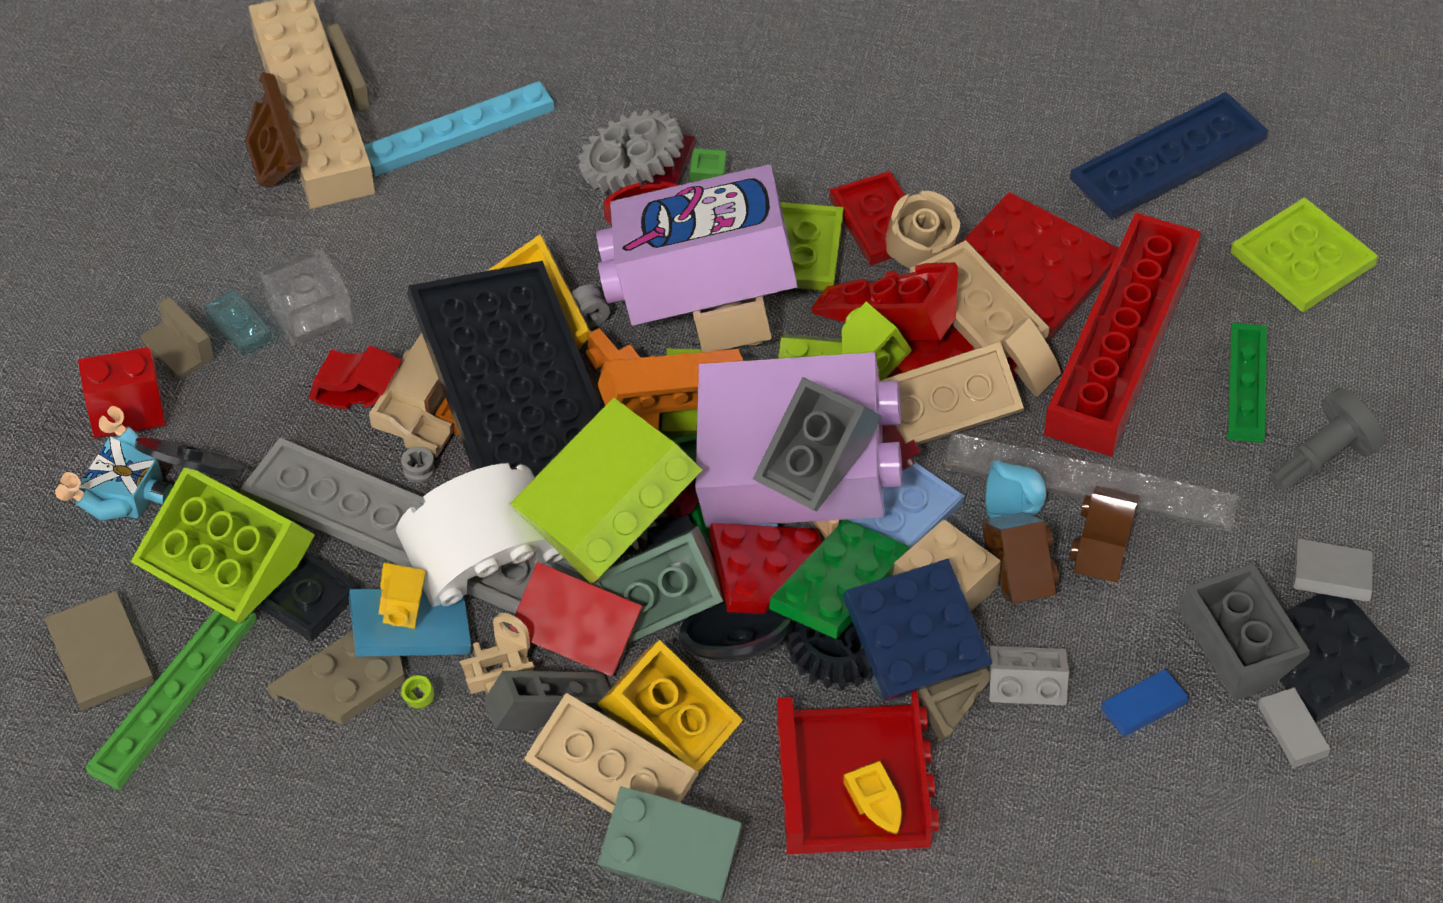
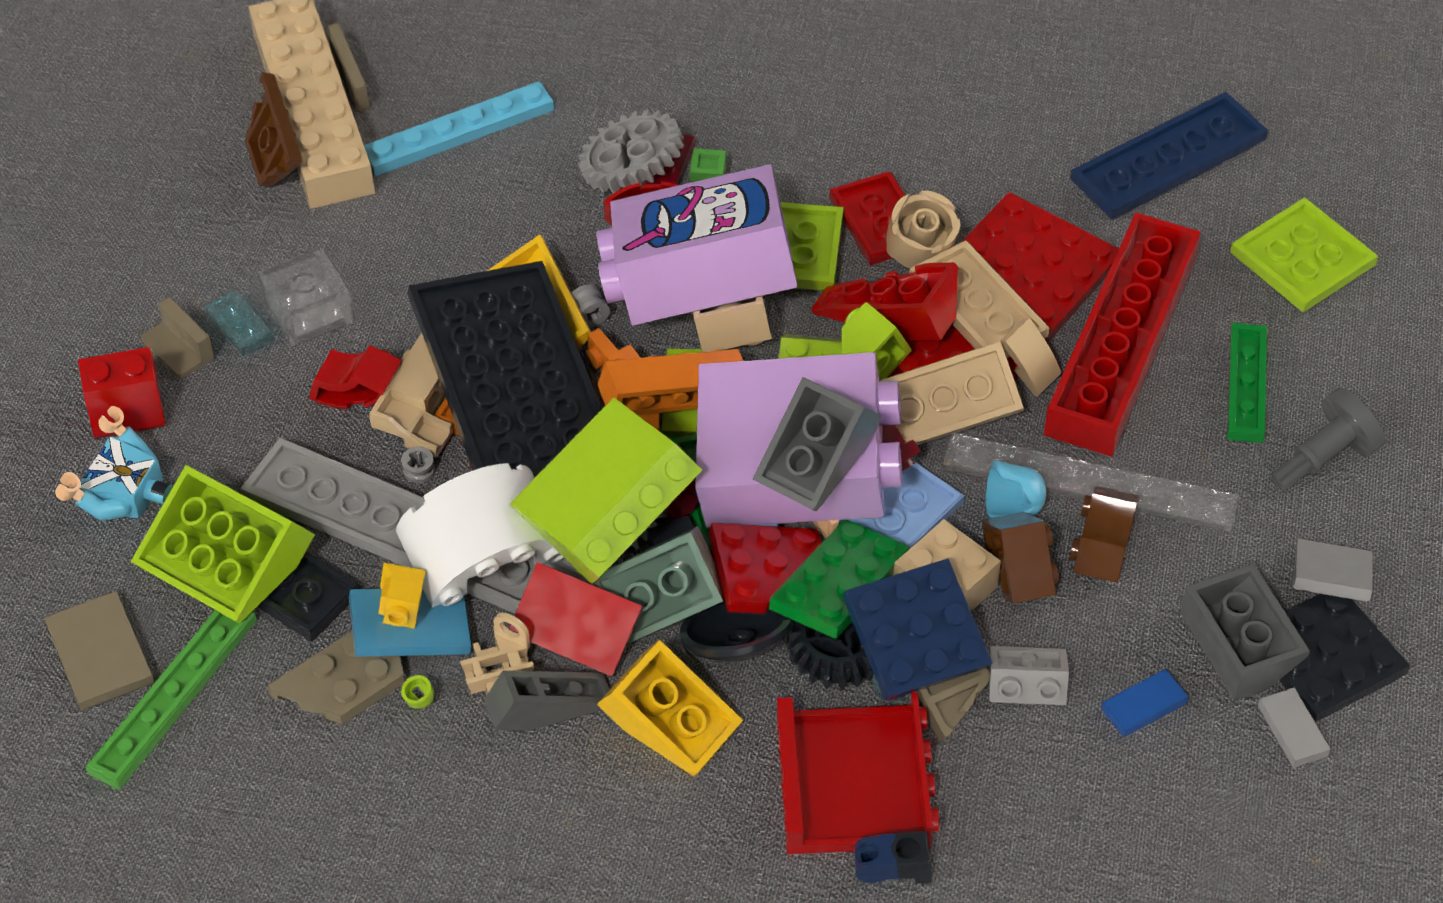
(188, 457): black piece -> none
(600, 756): tan plate -> none
(669, 844): sand green slope -> none
(875, 796): yellow plate -> none
(893, 857): none -> leg

